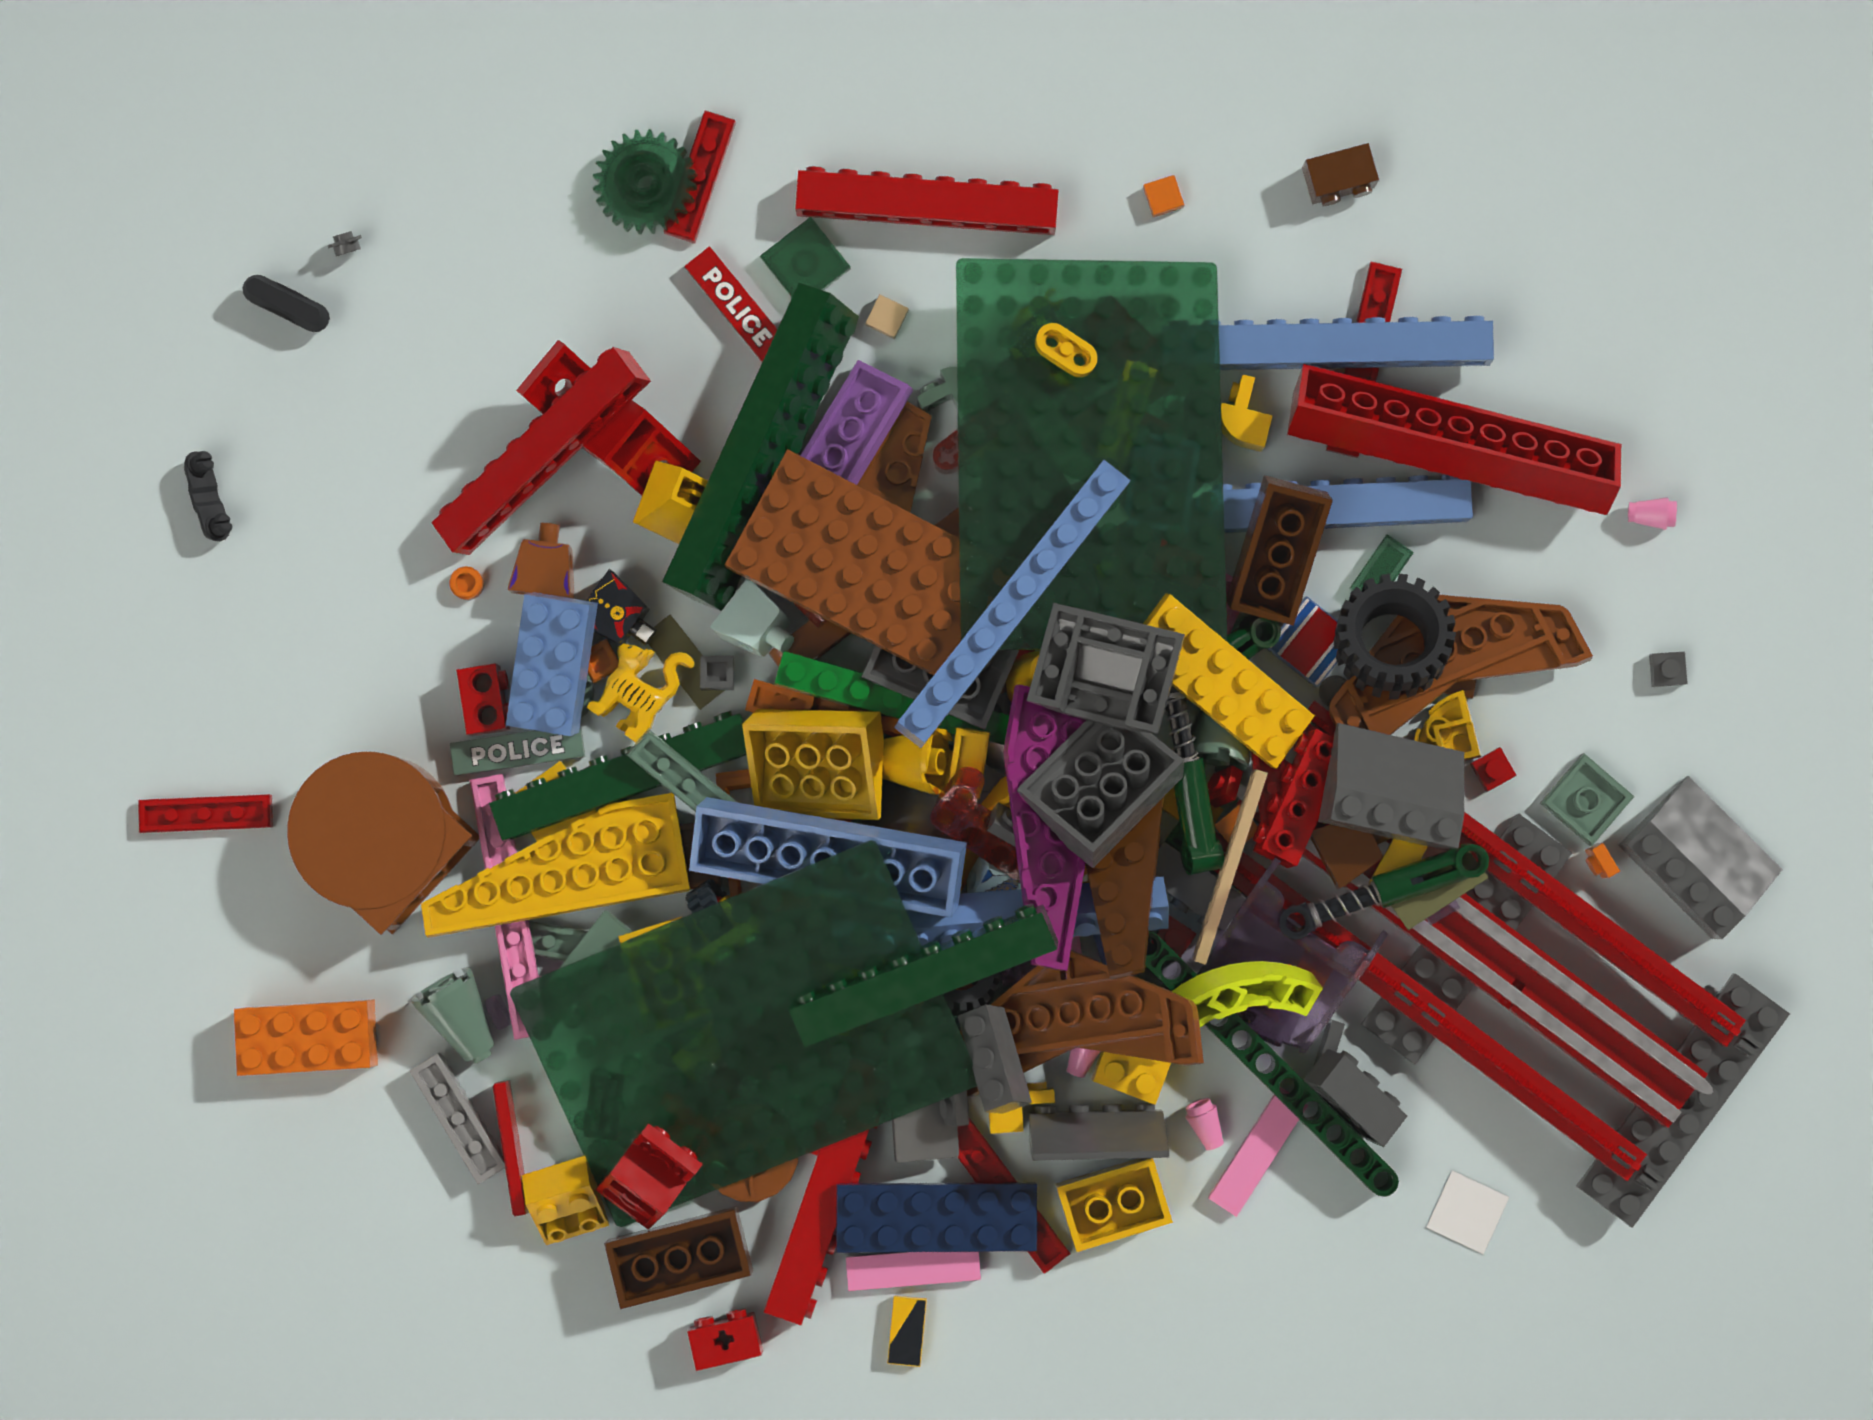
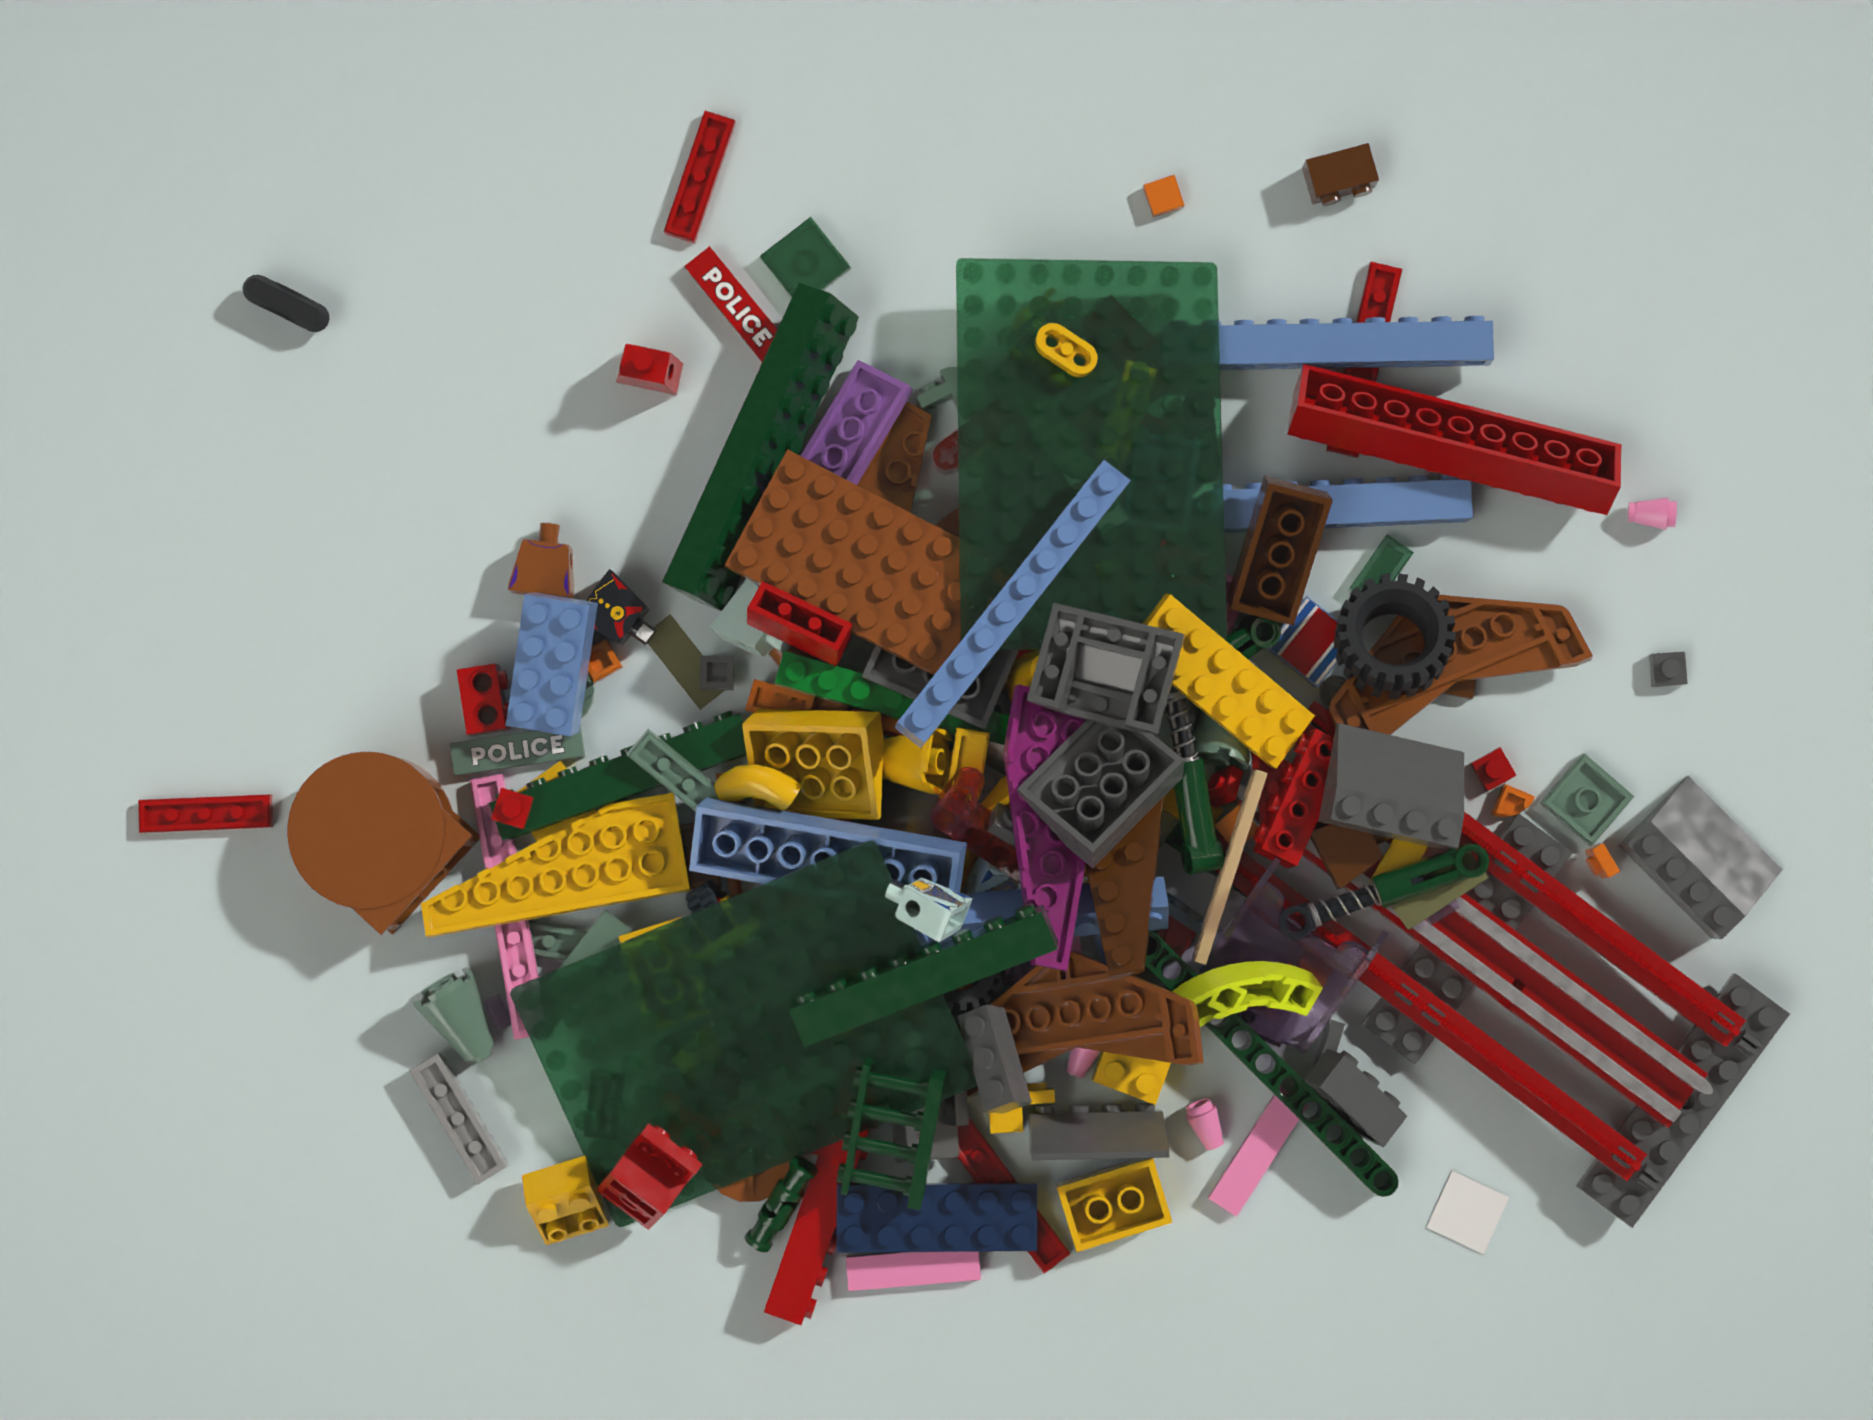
(205, 497): black piece -> none
(305, 1037): orange brick -> none
(345, 243): dark grey plate -> none
(466, 583): orange tile -> none
(510, 1145): red tile -> none
(512, 808): none -> red plate
(540, 450): red brick -> none
(628, 165): clear green gear -> none
(628, 441): red bracket -> none
(633, 693): yellow animal -> none
(649, 369): none -> red torso
(669, 501): yellow slope -> none
(678, 1257): reddish brown brick -> none
(710, 1353): red brick -> none
(759, 783): none -> yellow cylinder
(781, 1204): none -> dark green piece
(799, 623): none -> red brick
(887, 316): tan tile -> none
(907, 1330): black tile -> none
(923, 1122): none -> dark green fence
(926, 201): red brick -> none
(929, 907): none -> light aqua torso
(1241, 425): yellow brick -> none
(1451, 726): yellow brick -> none
(1511, 802): none -> orange tile

